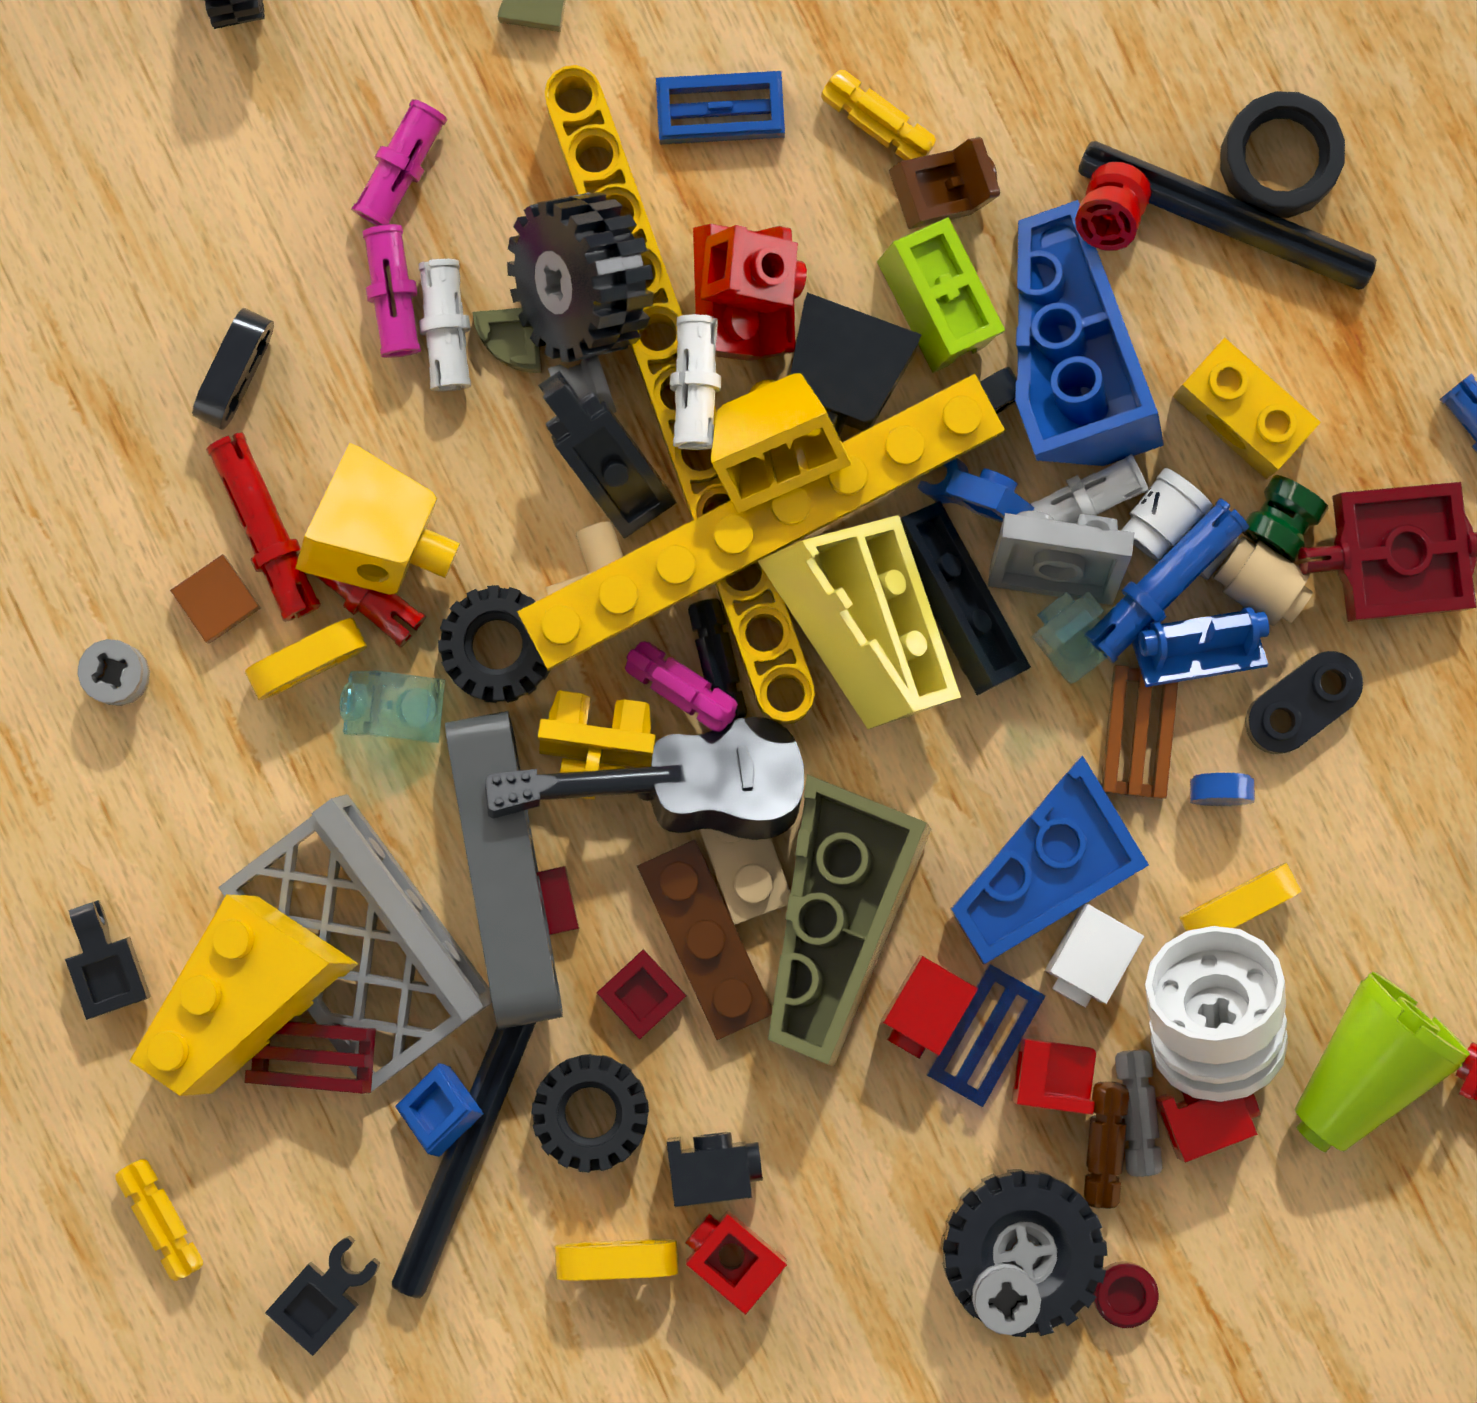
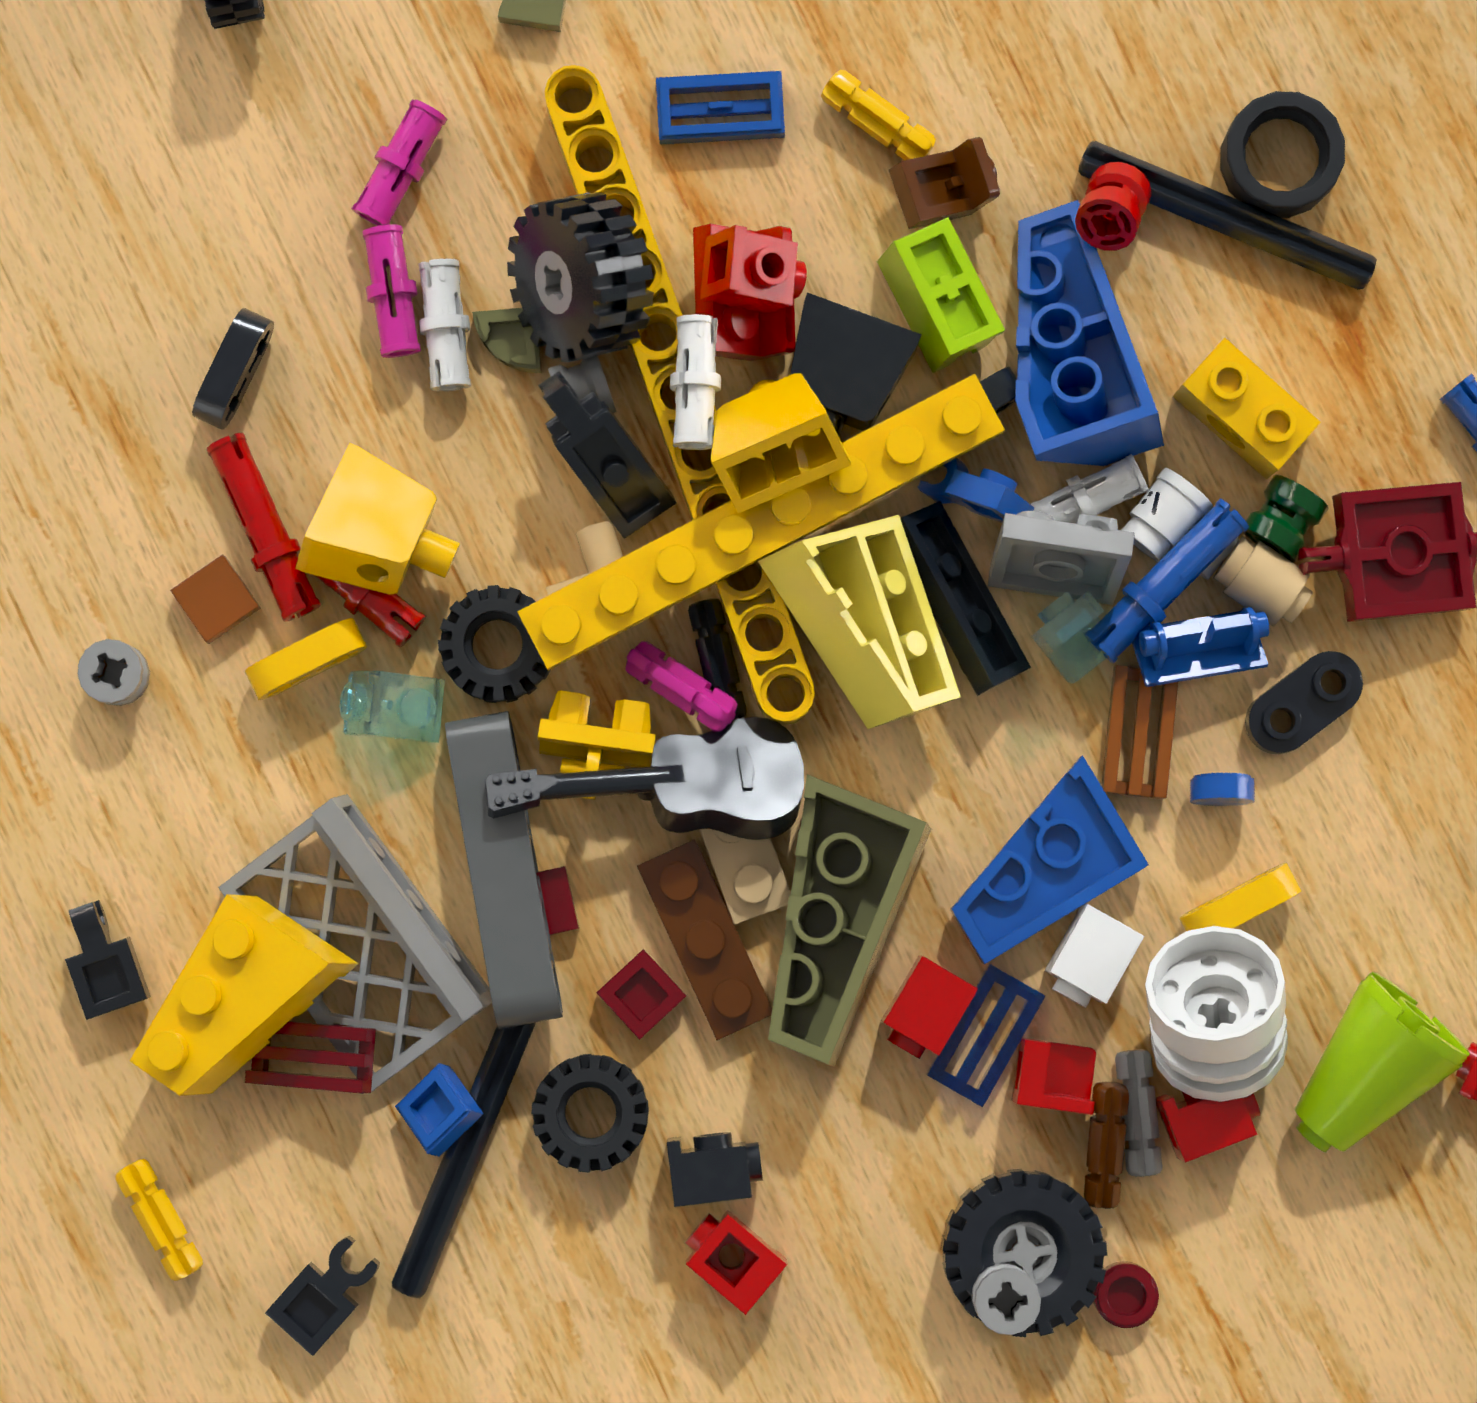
(616, 1259): yellow beam -> none

